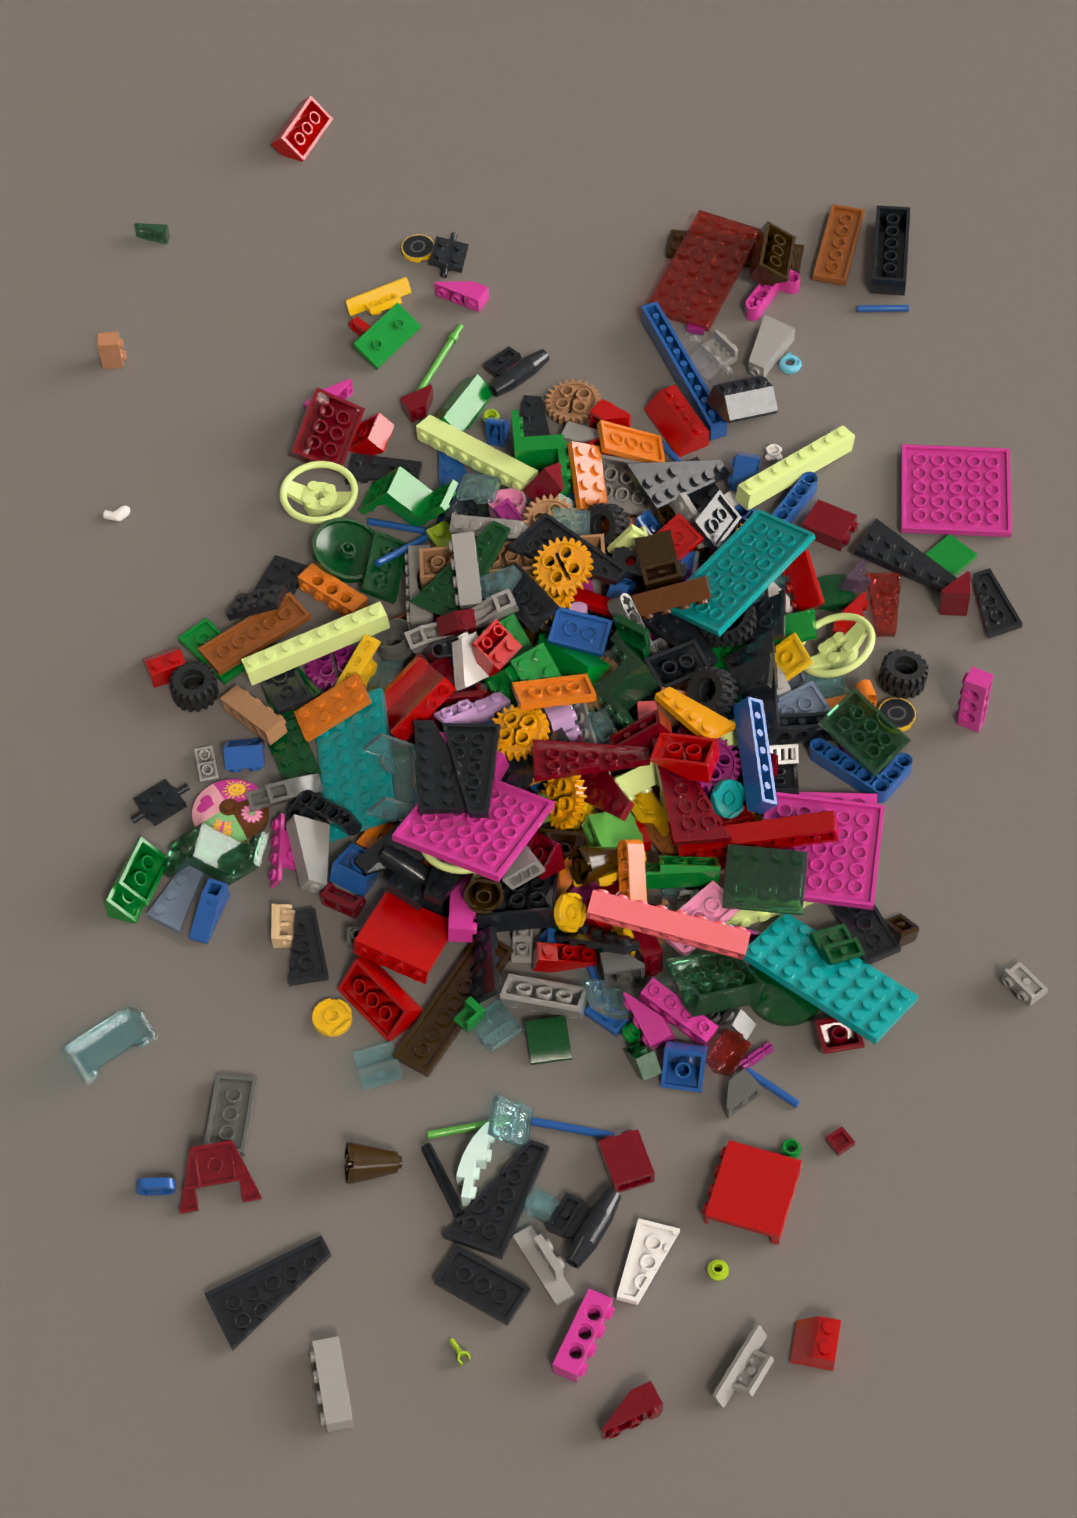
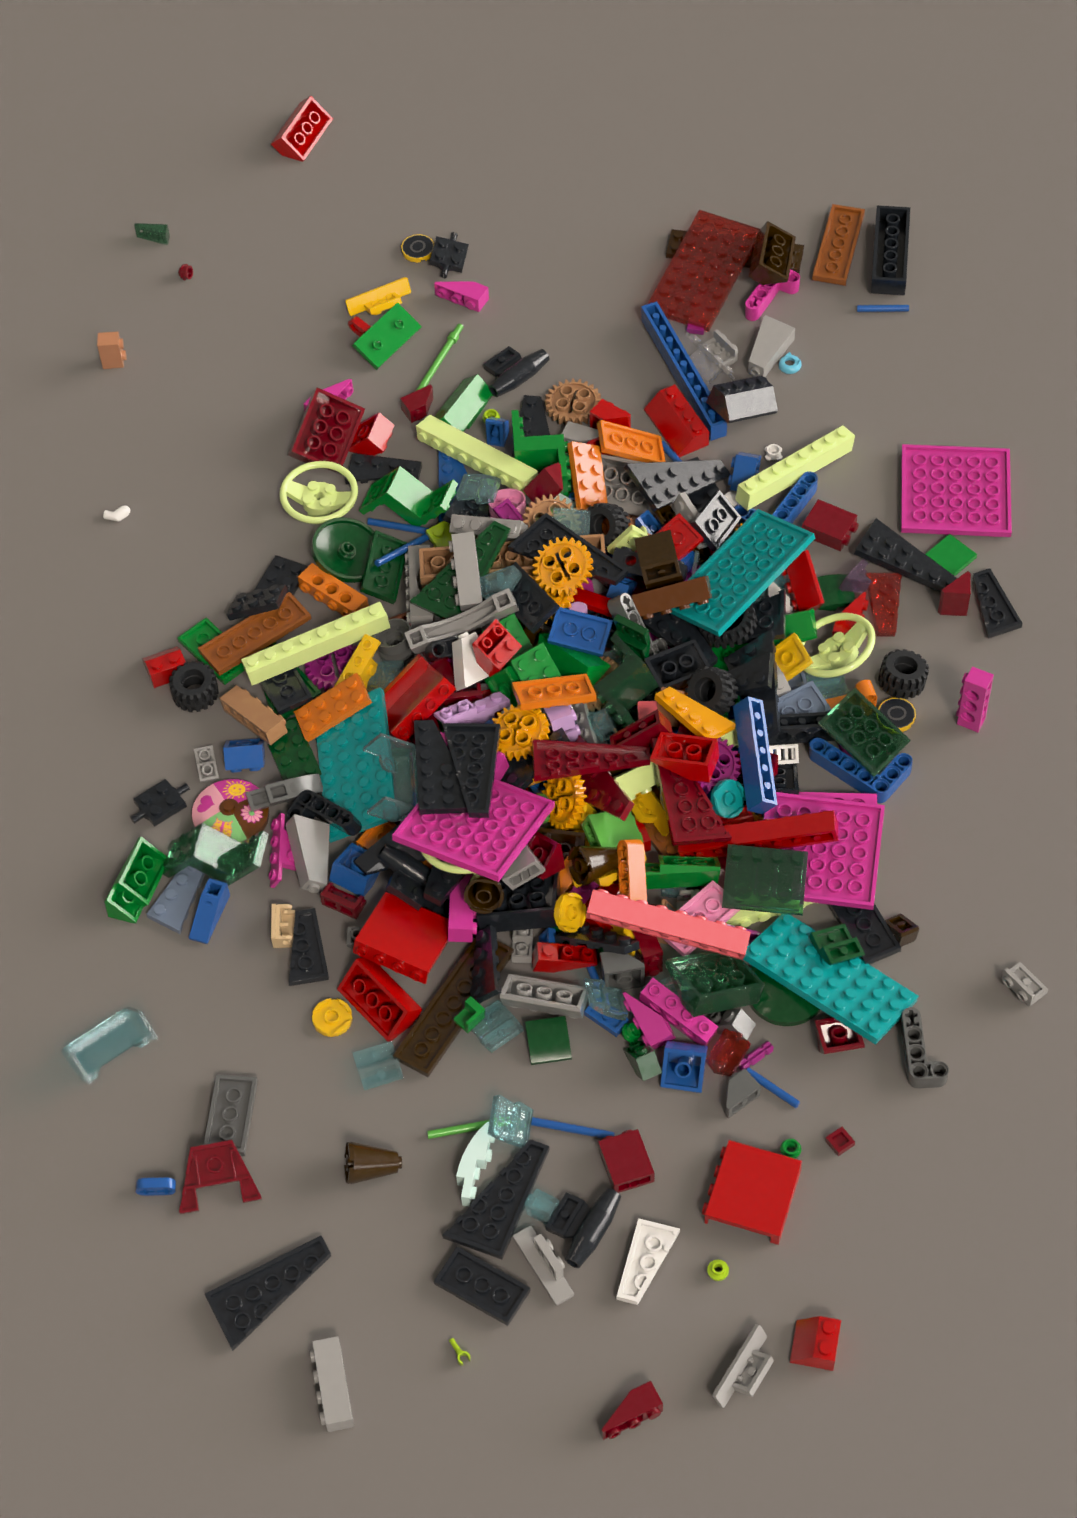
(185, 272): none -> dark red plate
(442, 1179): black axle -> none
(457, 623): dark red slope -> none
(592, 1304): dark pink brick -> none
(917, 1047): none -> dark grey beam

